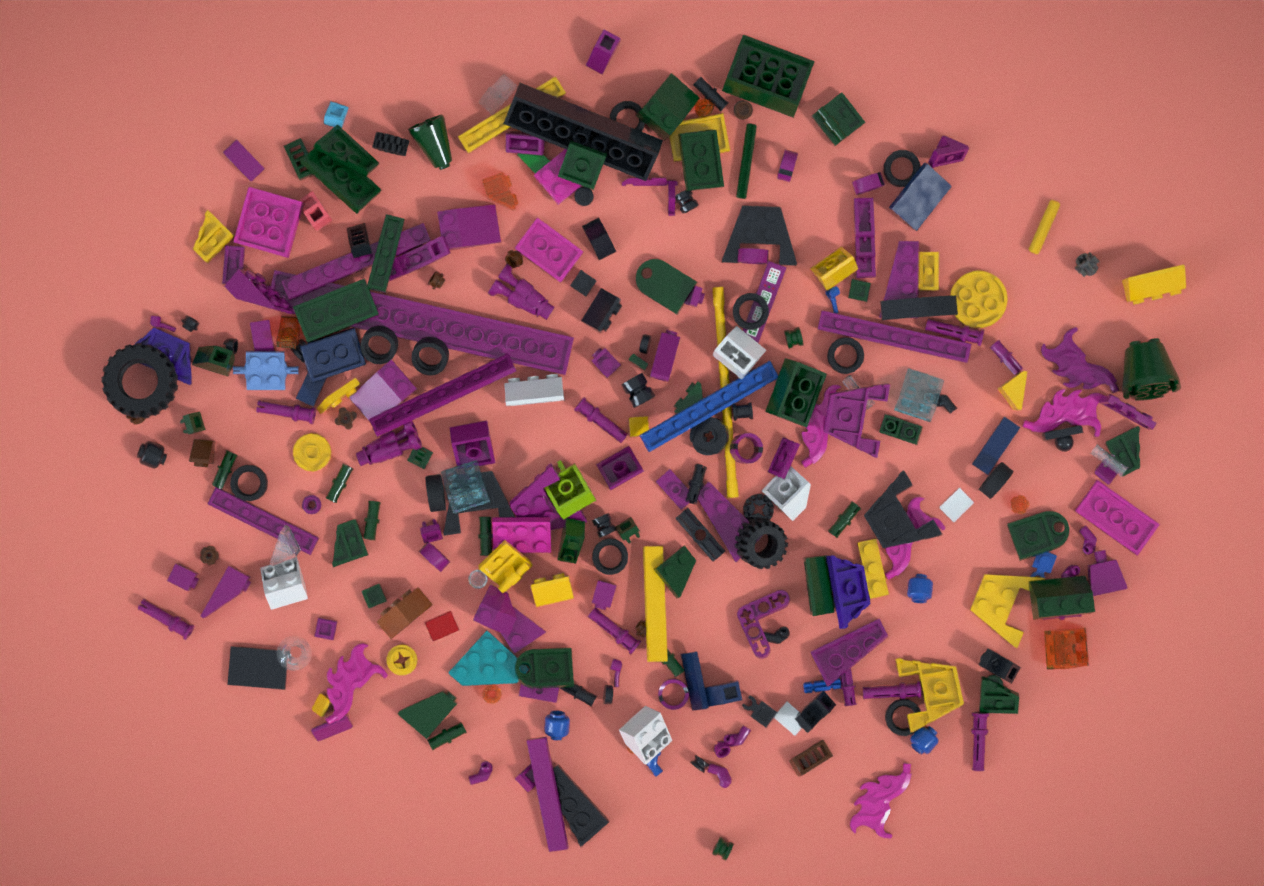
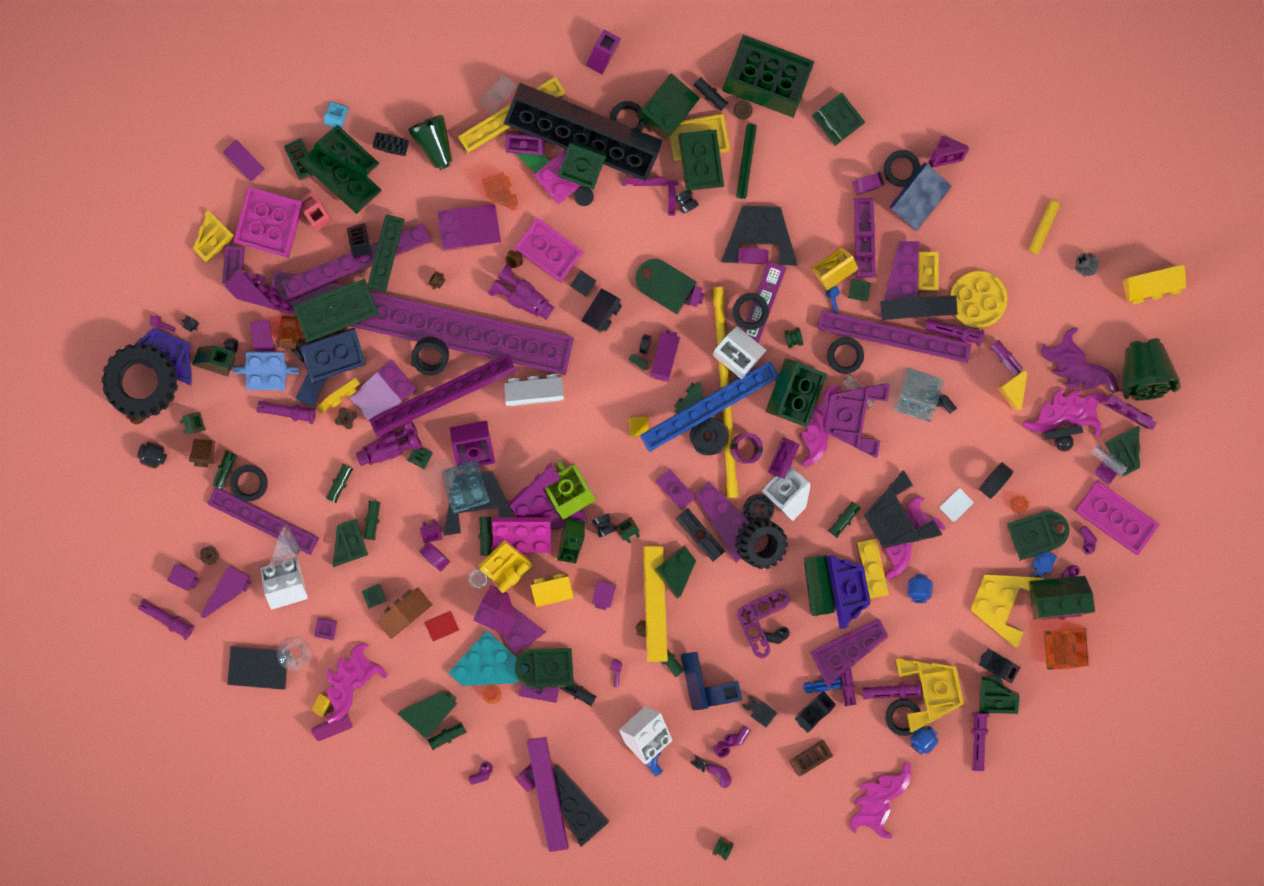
(307, 509): magenta plate -> none
(312, 452): yellow tile -> none
(371, 355): black tyre -> none
(398, 668): yellow gear -> none
(419, 257): magenta slope -> none
(435, 493): black tyre -> none
(557, 725): blue head -> none
(594, 414): magenta pin -> none
(595, 556): black tyre -> none
(599, 238): black slope -> none
(605, 362): magenta bracket -> none
(608, 694): black tile -> none
(620, 468): magenta slope -> none
(622, 636): magenta pin -> none
(638, 390): black wheel -> none
(668, 706): magenta piece -> none
(696, 484): black pin -> none
(704, 108): clear orange plate -> none
(742, 411): black bush -> none
(787, 165): magenta piece -> none
(787, 716): white sticker -> none
(901, 429): dark green slope -> none
(996, 445): dark blue tile -> none
(1105, 575): magenta torso -> none

